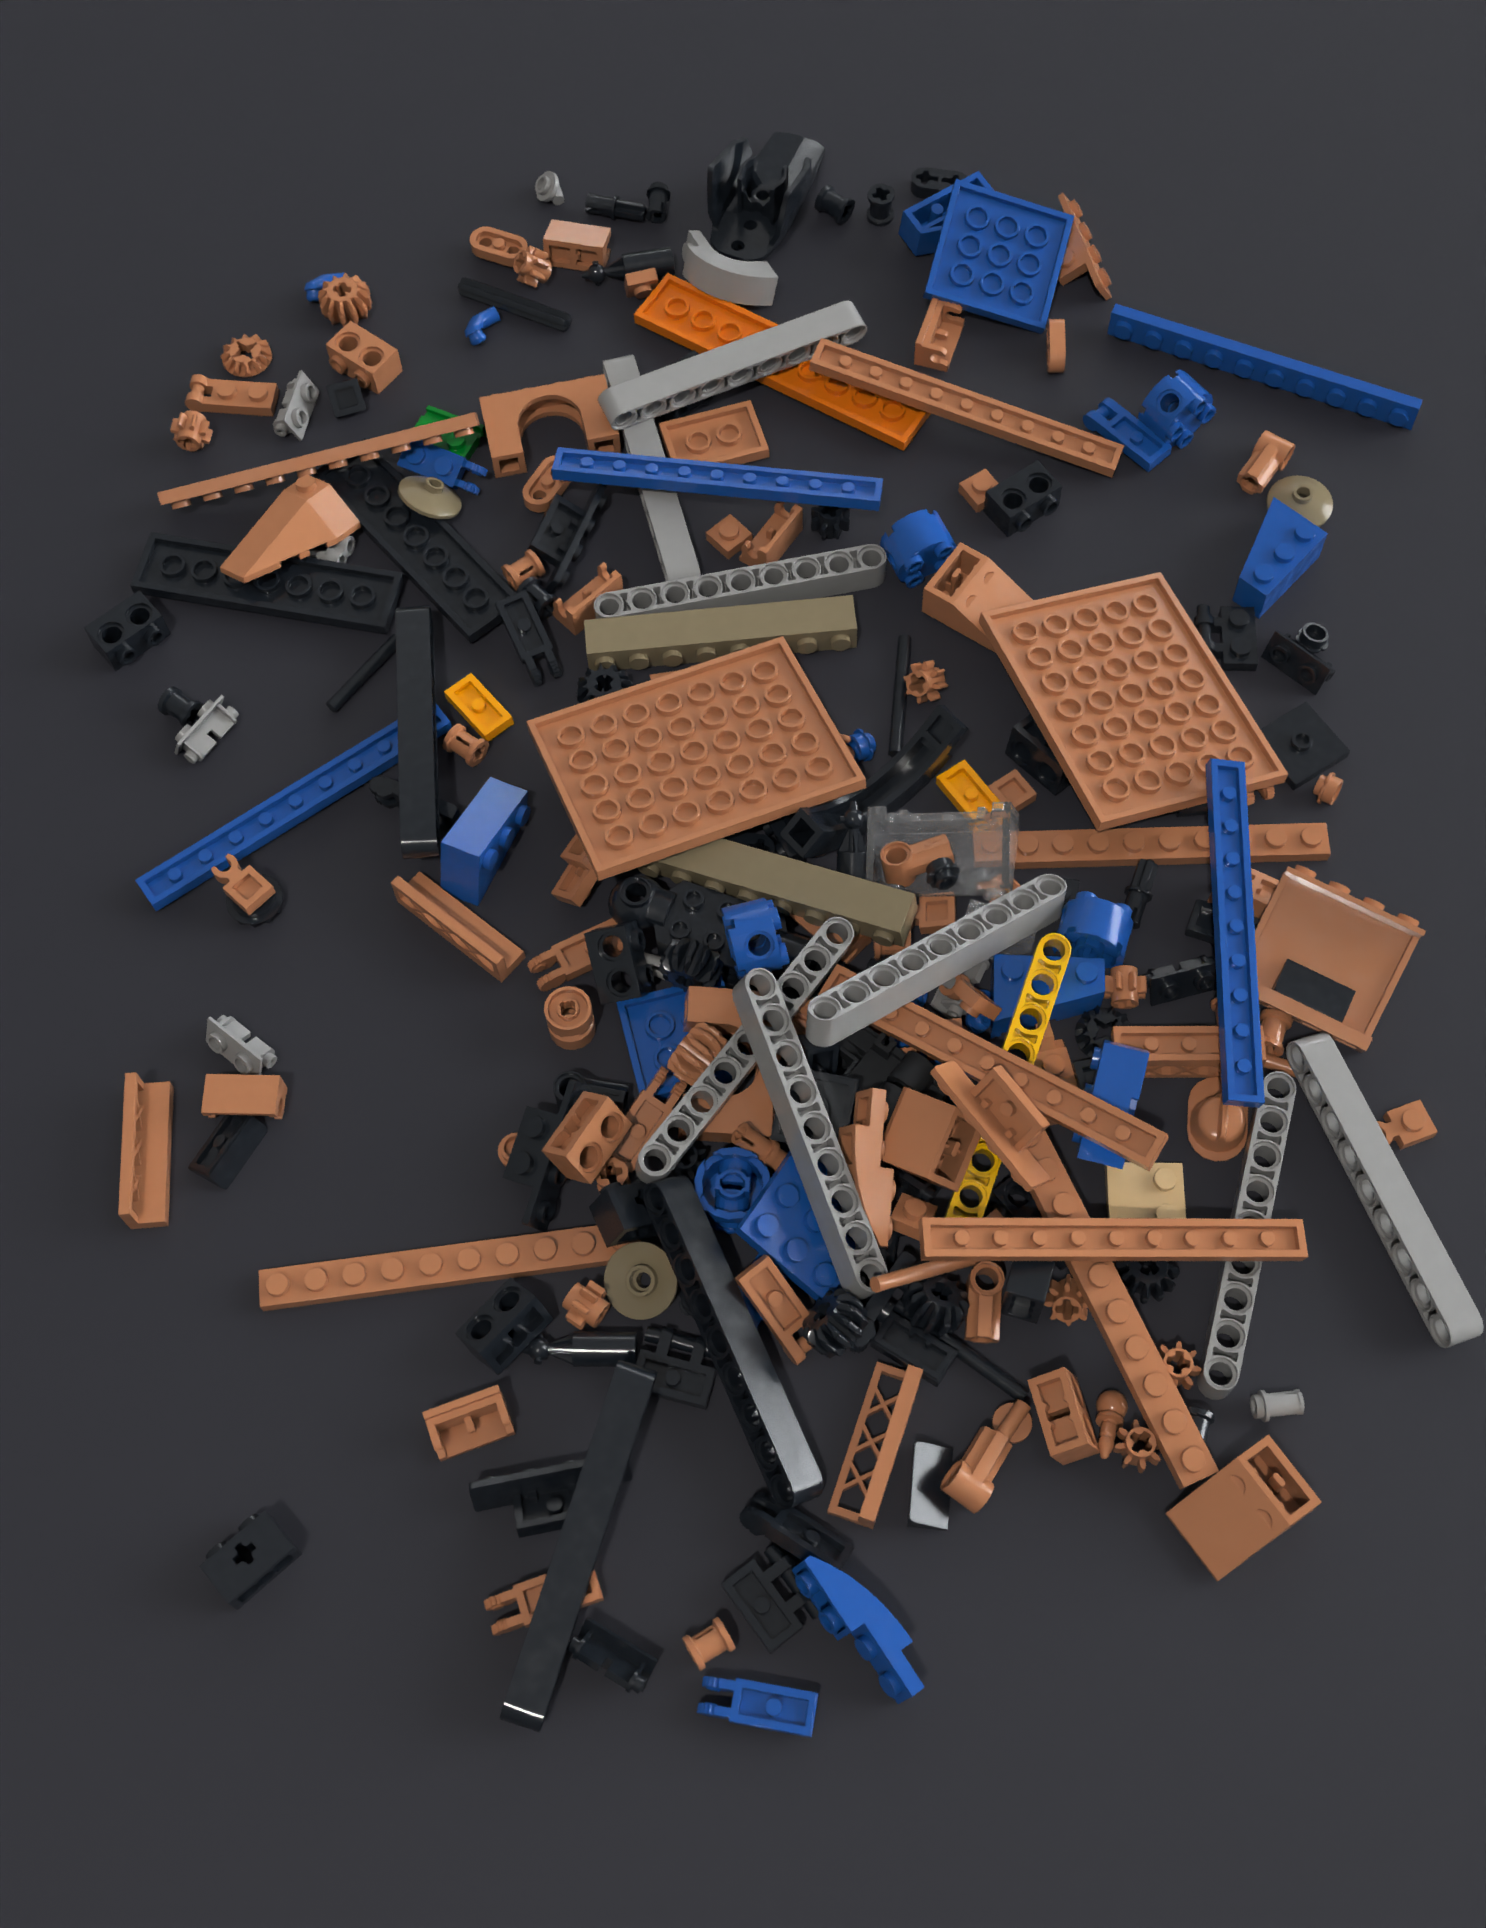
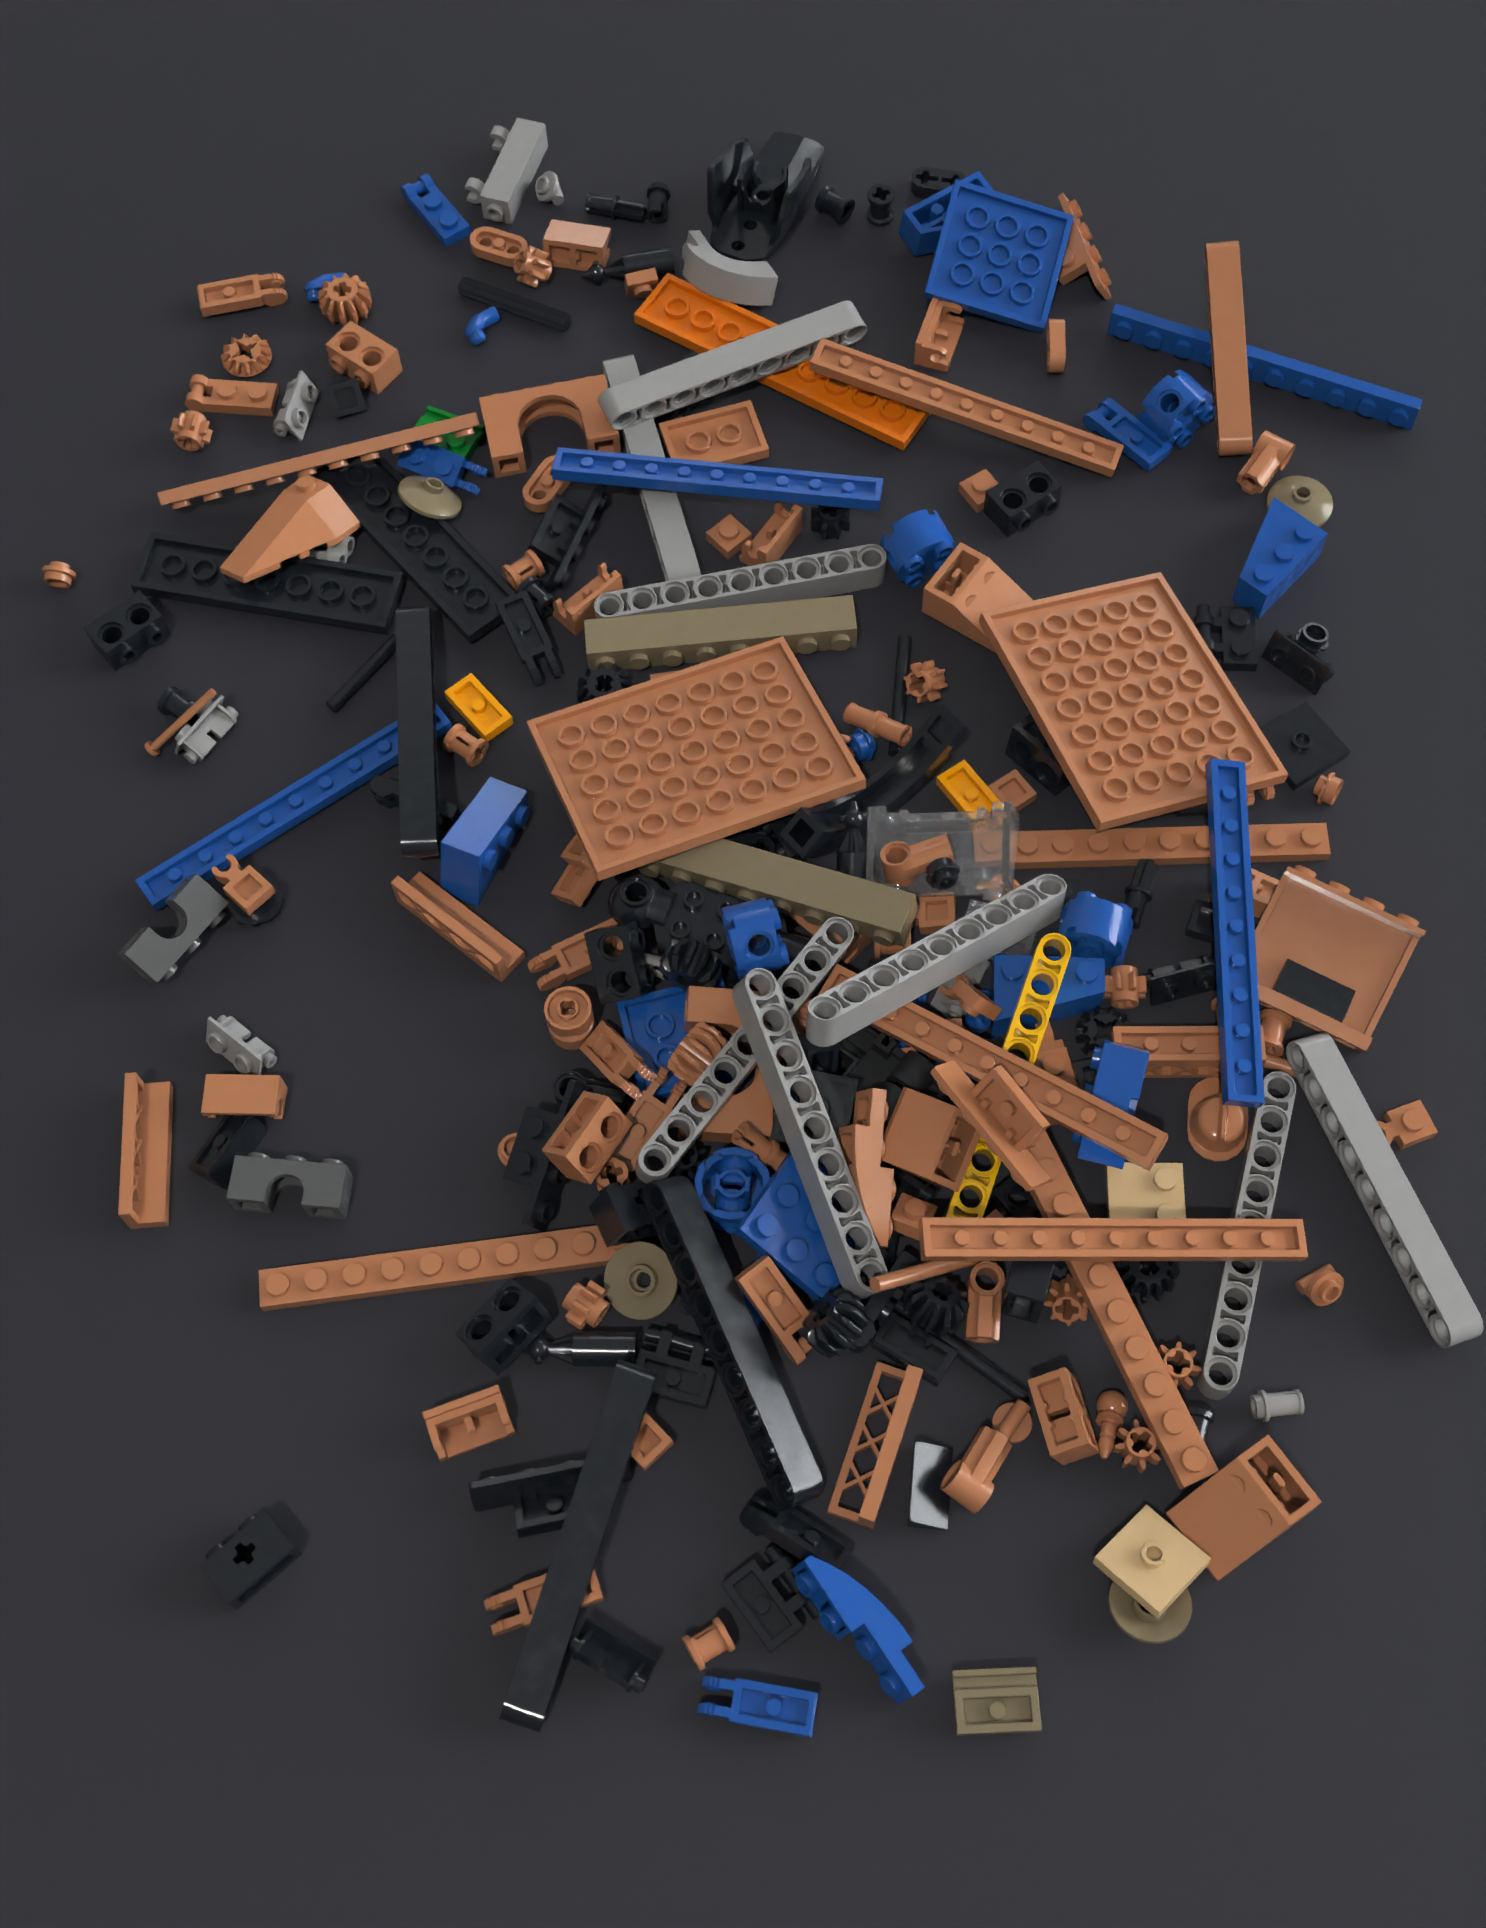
(58, 574): none -> nougat plate
(153, 747): none -> nougat piece
(196, 908): none -> dark grey arch
(241, 293): none -> nougat hinge
(259, 1180): none -> dark grey arch
(436, 210): none -> blue plate
(513, 171): none -> light grey brick
(616, 1058): none -> nougat hinge
(650, 1443): none -> nougat plate
(877, 724): none -> nougat pin
(996, 1701): none -> dark tan plate
(1145, 1626): none -> dark tan dish
(1151, 1561): none -> tan plate
(1228, 348): none -> nougat beam
(1322, 1285): none -> nougat plate

